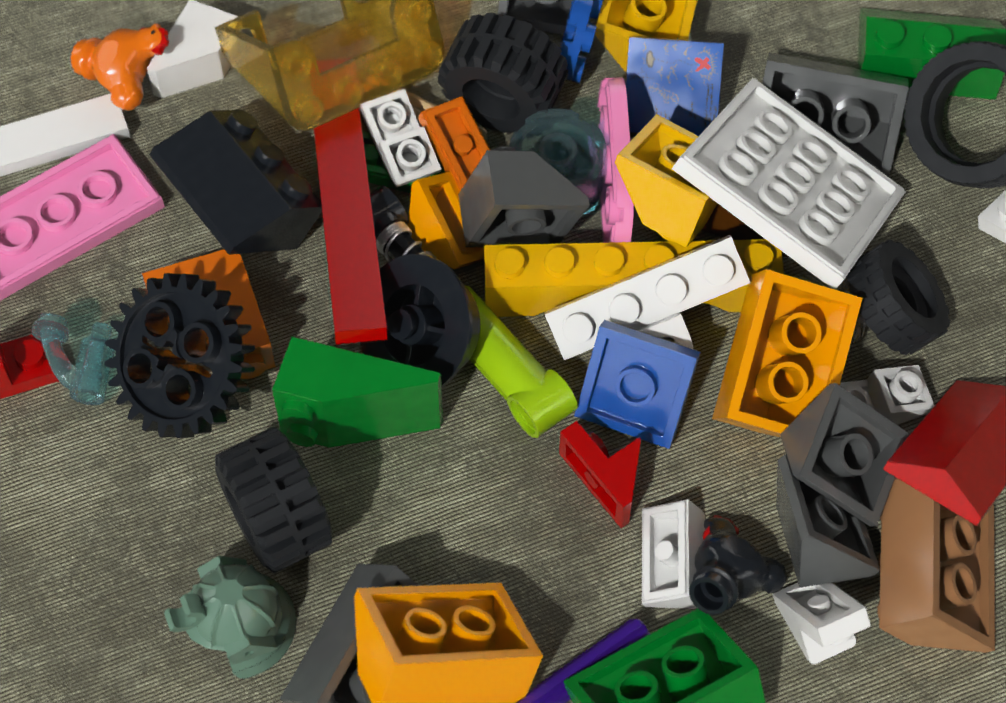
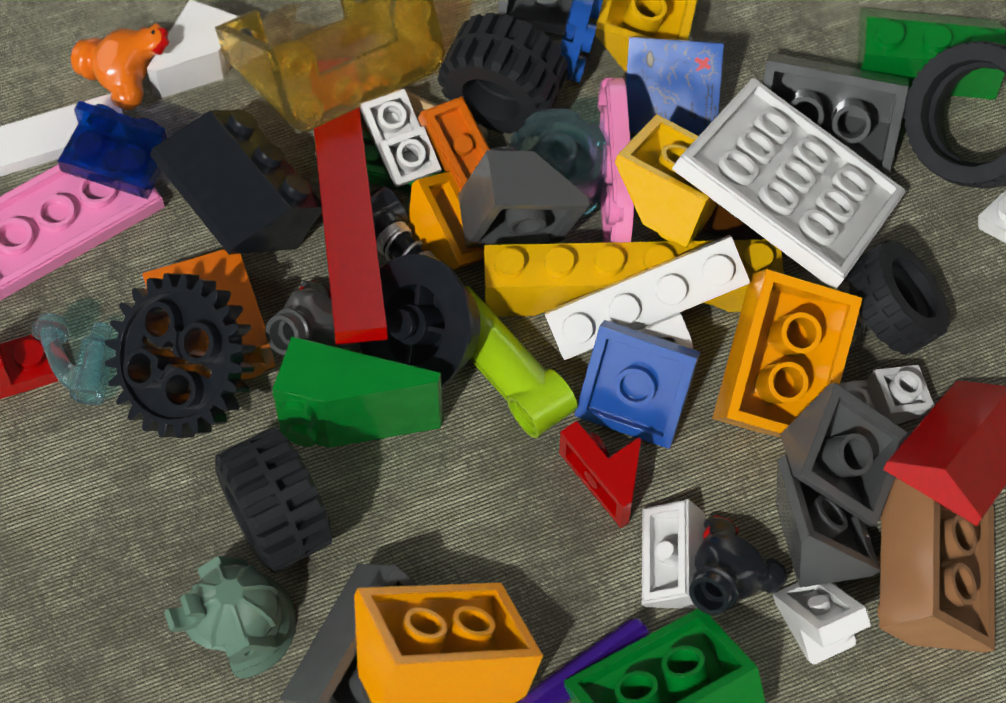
(113, 149): none -> clear blue bracket
(306, 317): none -> dark grey animal

